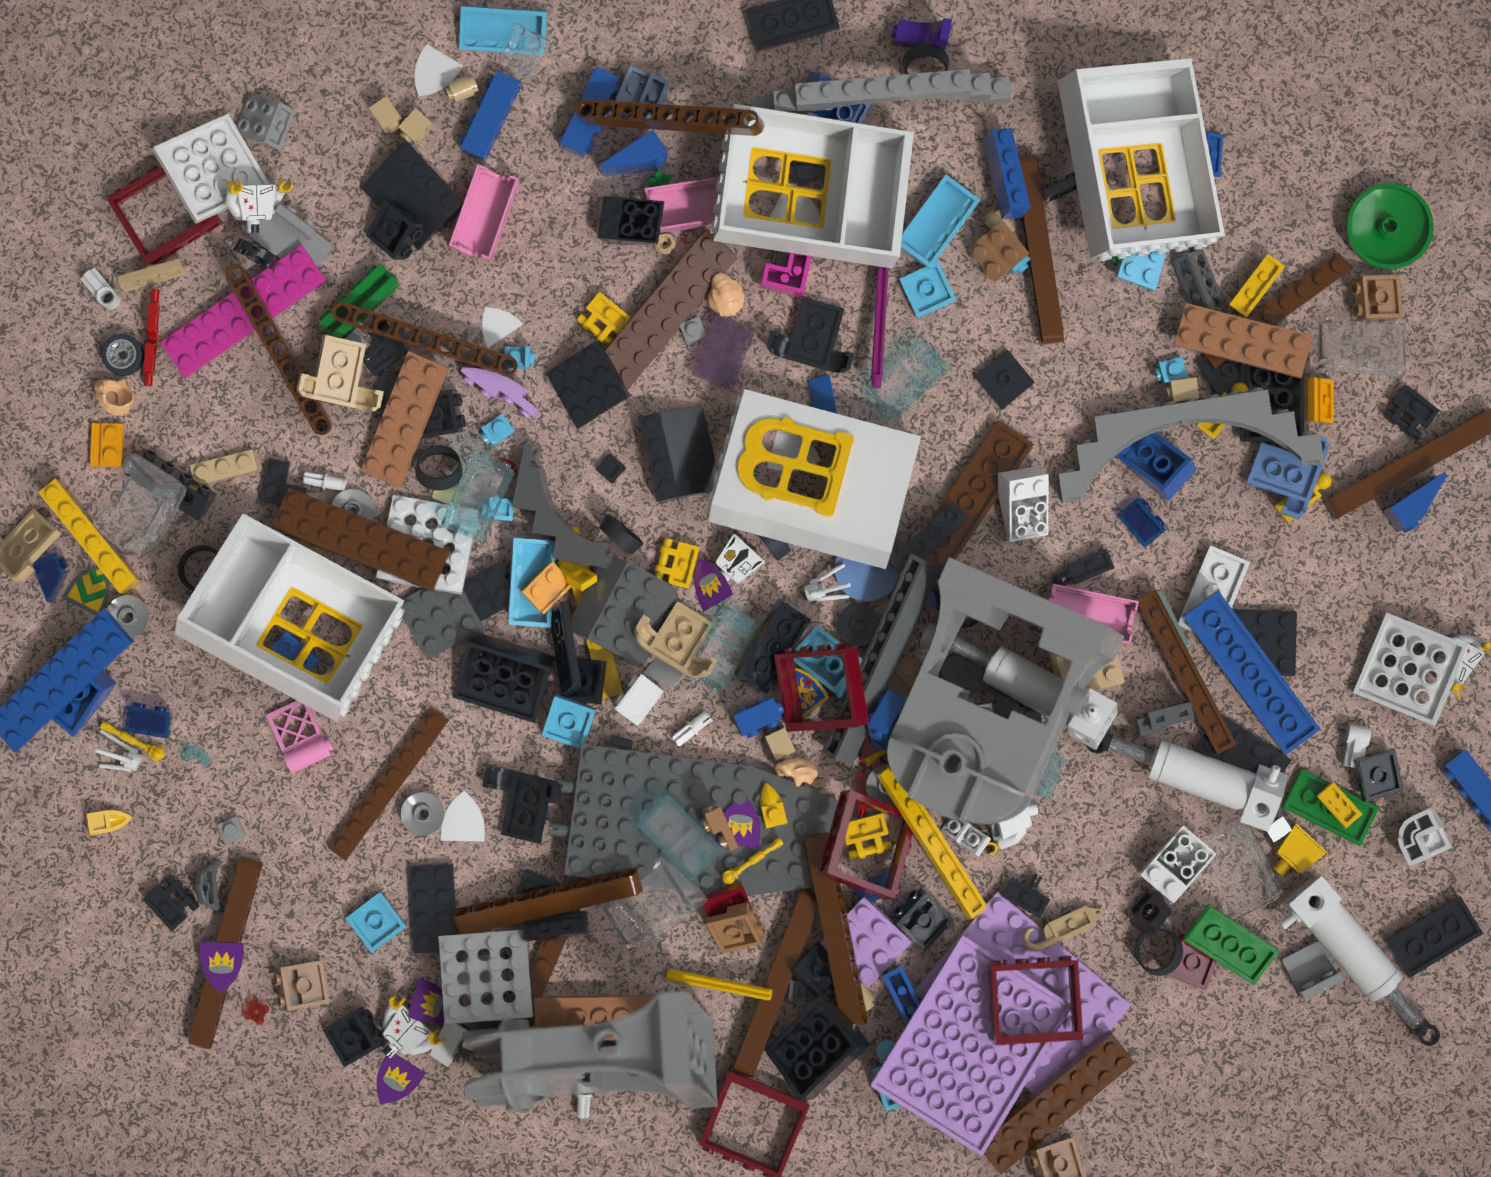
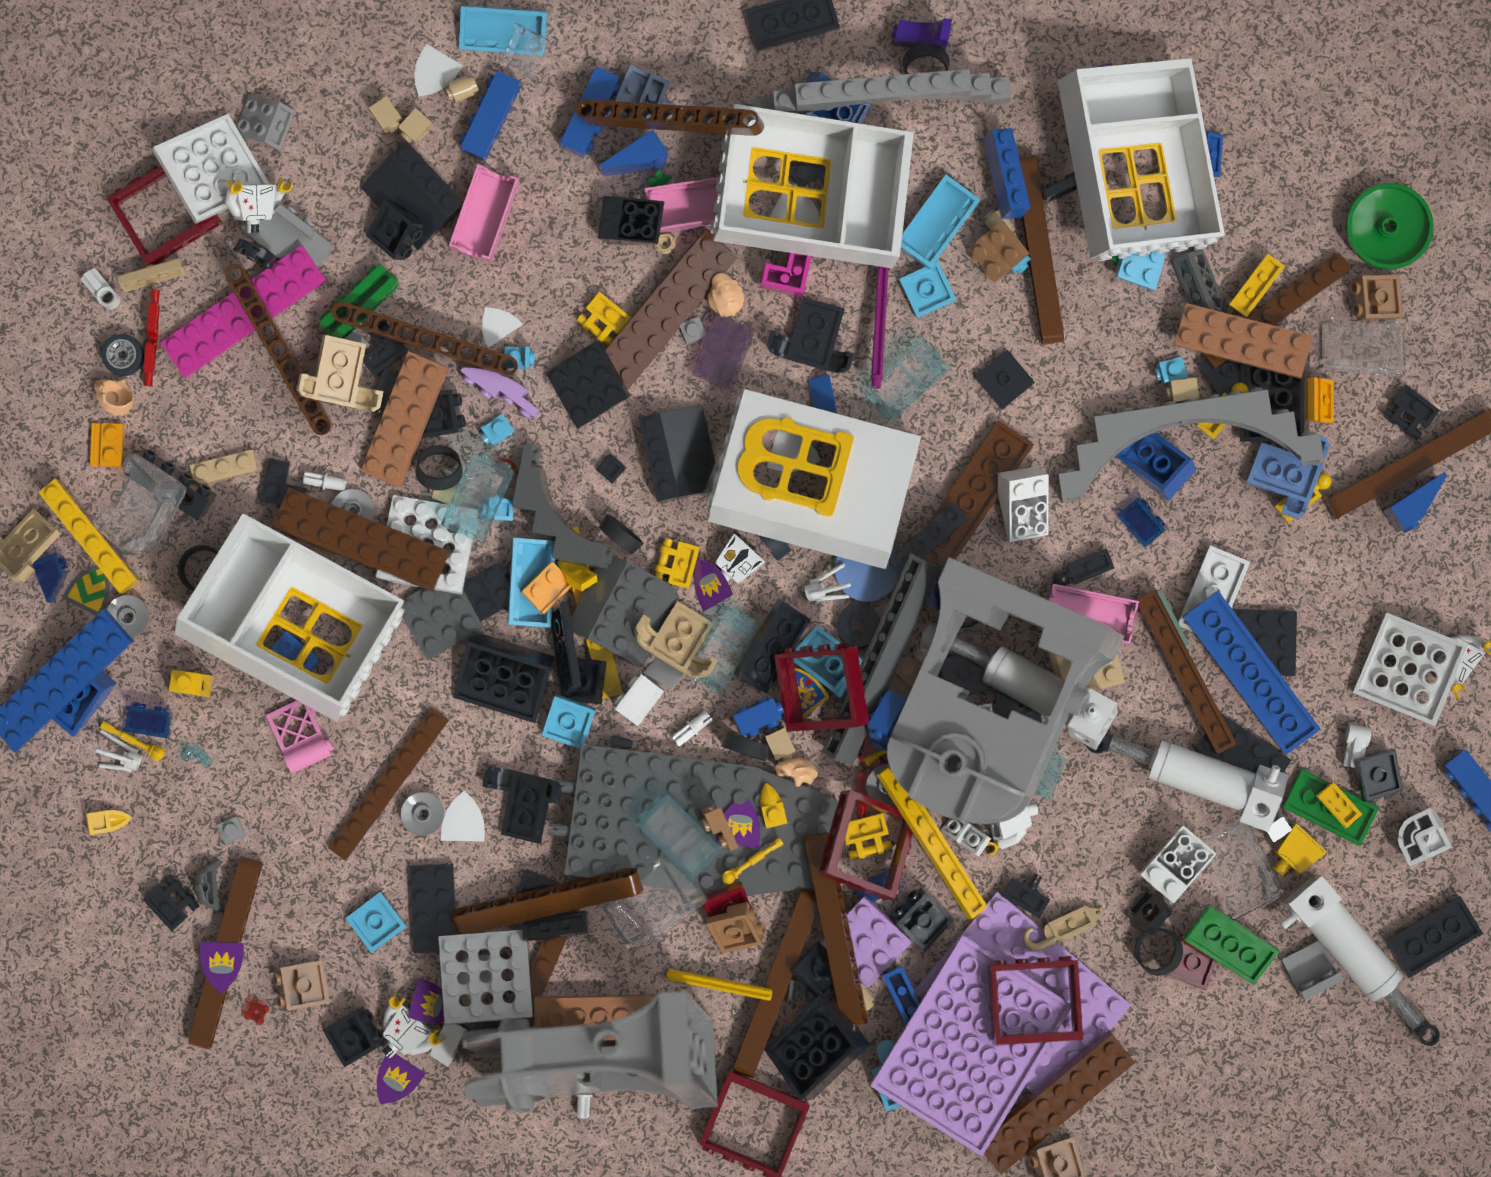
(190, 683): none -> yellow torso
(745, 746): none -> black tyre
(1155, 720): dark grey piece -> none

